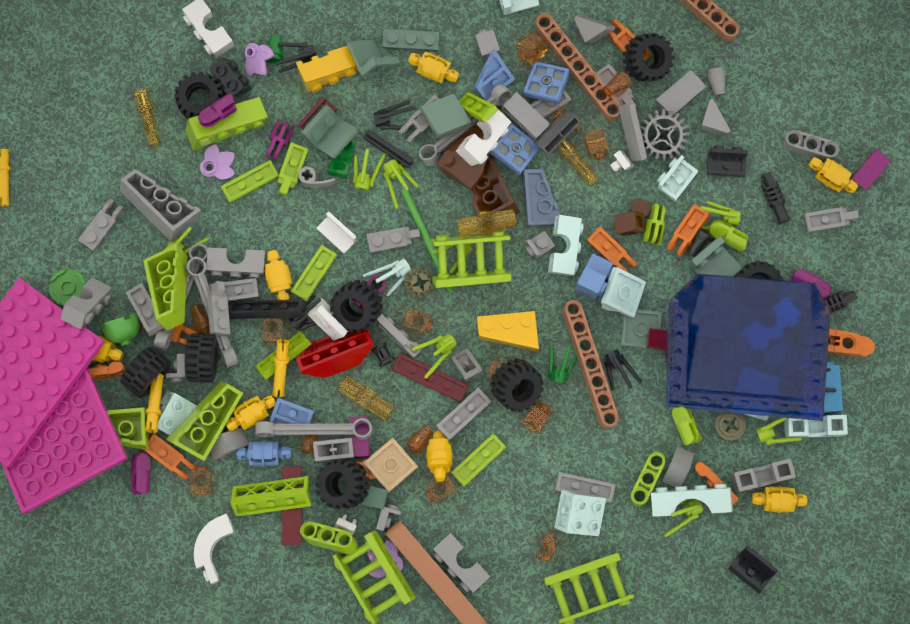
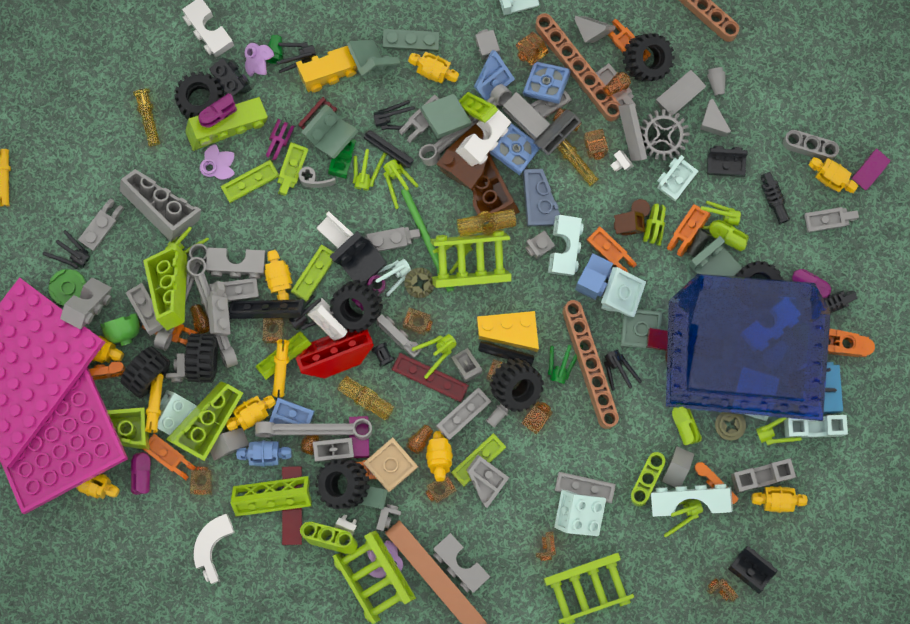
(78, 256): none -> black plant
(99, 487): none -> yellow piece
(359, 257): none -> black bracket
(486, 479): none -> light grey wing
(497, 415): none -> light grey pin
(503, 352): none -> black axle
(725, 592): none -> clear orange bracket

